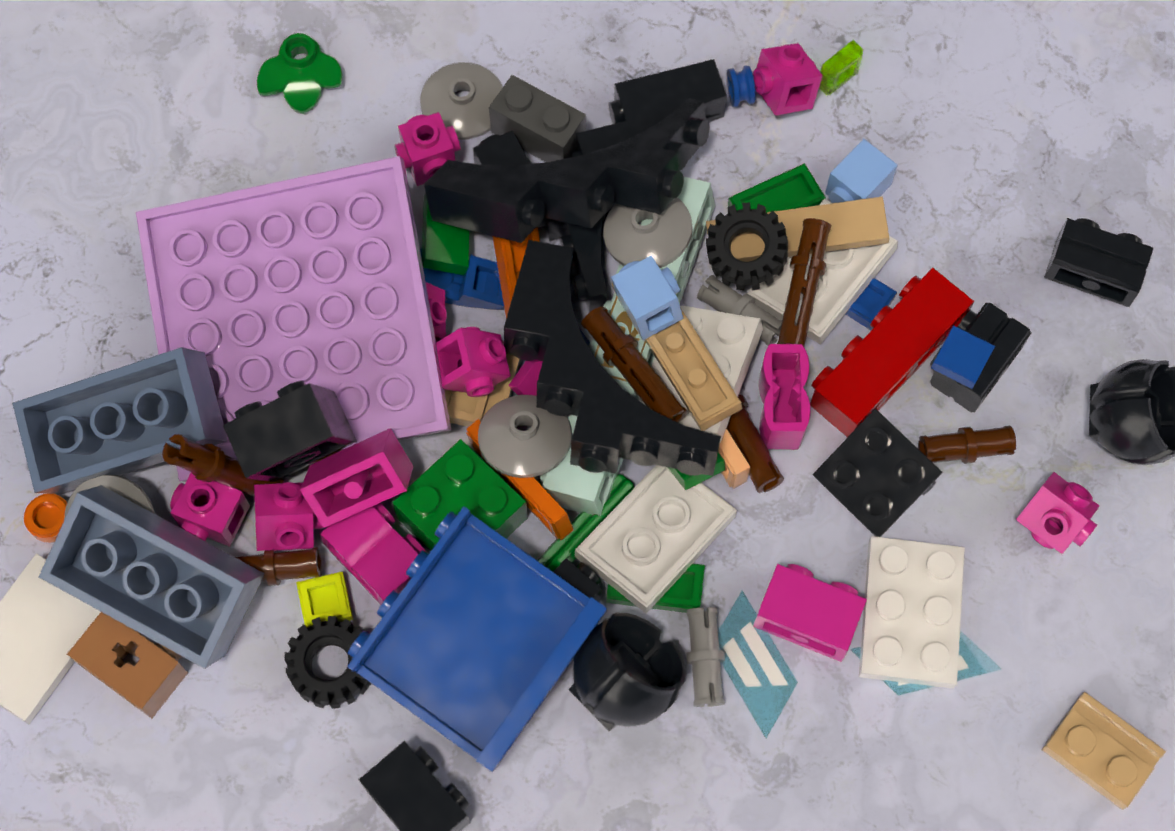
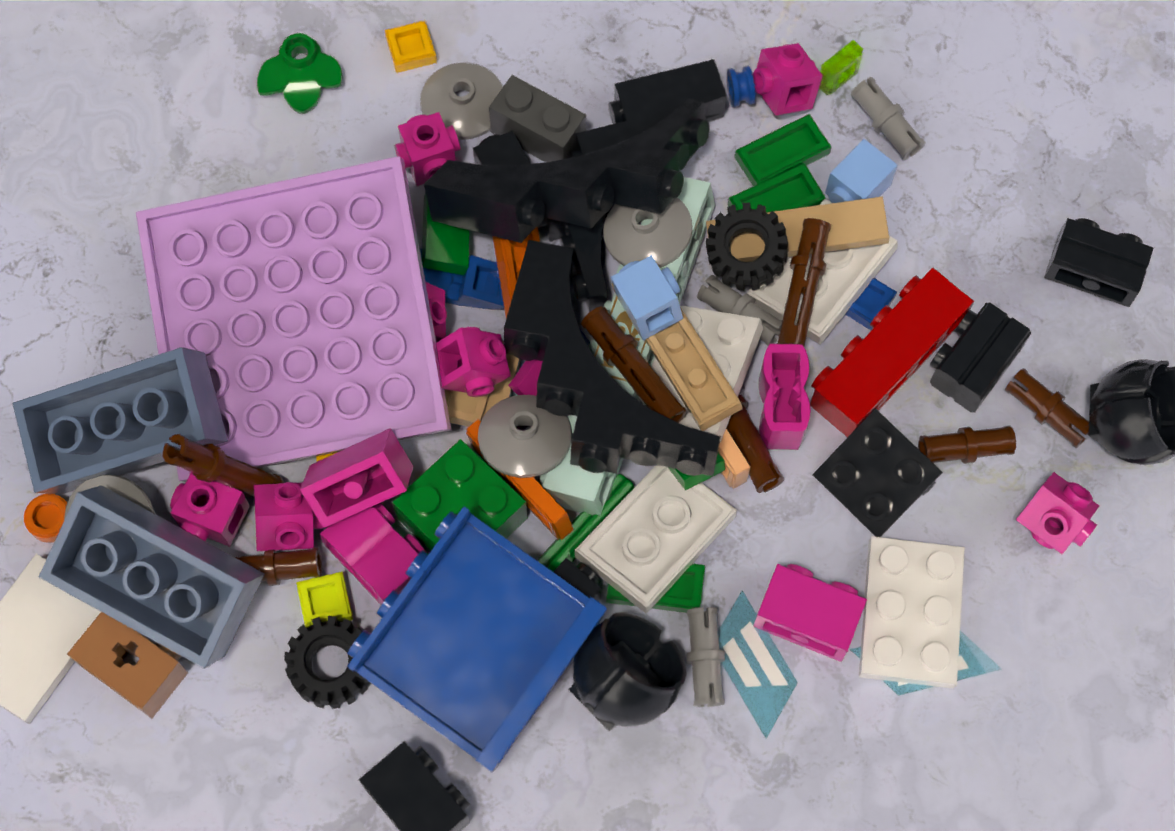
(288, 431): black brick -> none
(410, 46): none -> yellow tile
(783, 150): none -> green tile
(887, 118): none -> light grey pin
(962, 357): blue tile -> none
(1049, 407): none -> reddish brown pin
(1103, 750): tan plate -> none

